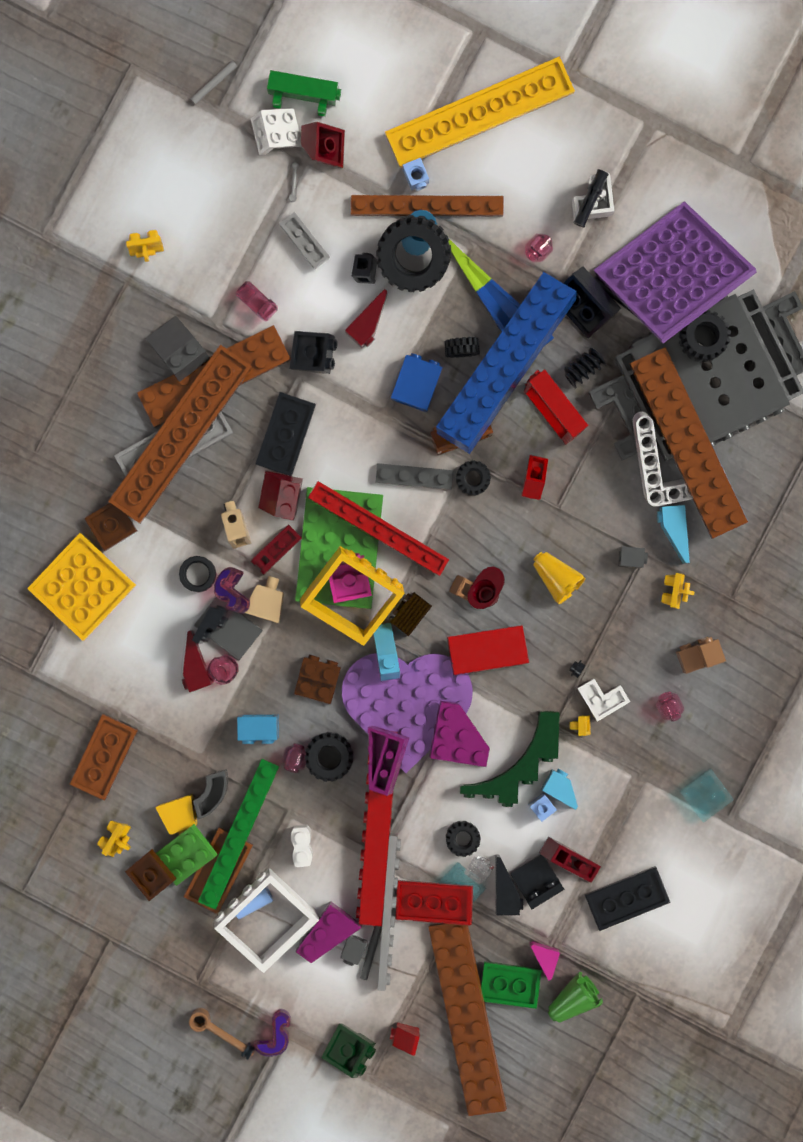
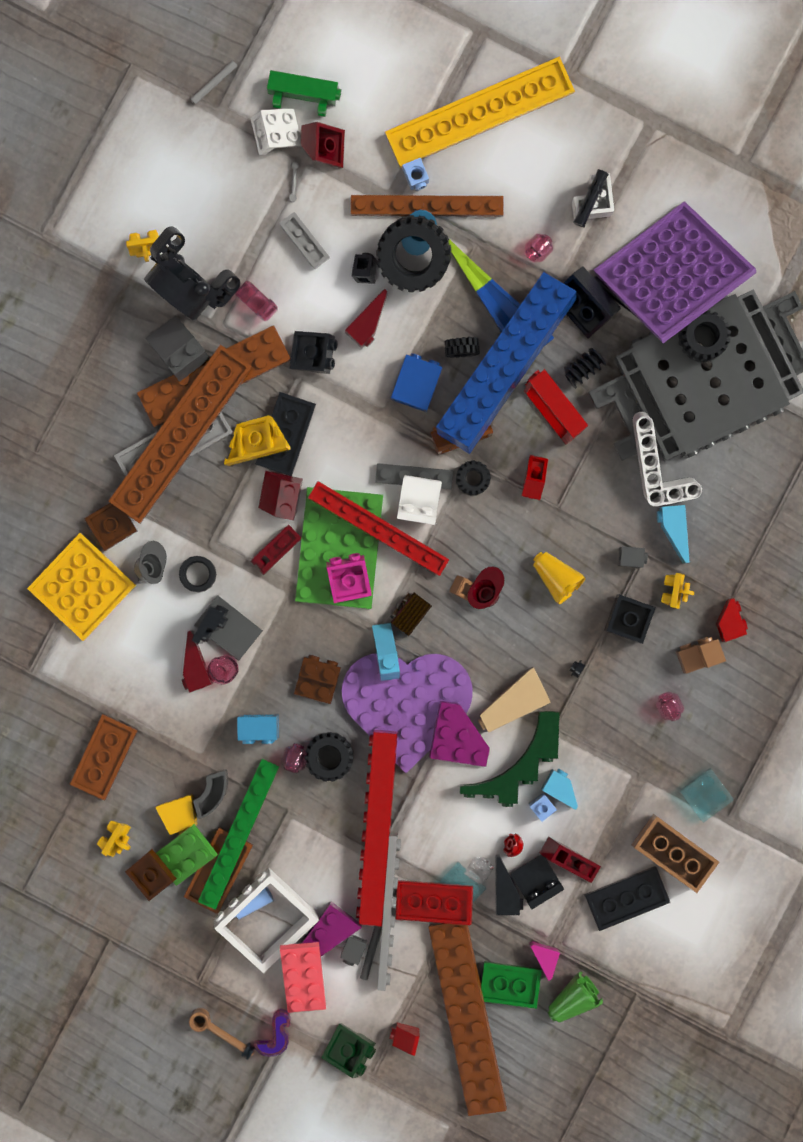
(151, 563): none -> dark grey piece
(180, 283): none -> black piece
(225, 590): clear pink animal -> none
(236, 532): tan torso -> none
(255, 440): none -> yellow wing
(267, 601): tan torso -> none
(302, 850): white brick -> none
(303, 977): none -> coral plate
(335, 620): yellow window -> none
(385, 758): magenta wedge -> none
(419, 499): none -> white bracket
(463, 850): black tyre -> none
(487, 650): red tile -> none
(513, 845): none -> red plate
(516, 701): none -> tan slope
(581, 725): yellow tile -> none
(602, 704): white plate -> none
(629, 618): none -> black brick
(675, 853): none -> medium nougat brick
(688, 442): dark orange plate -> none
(730, 623): none -> red slope

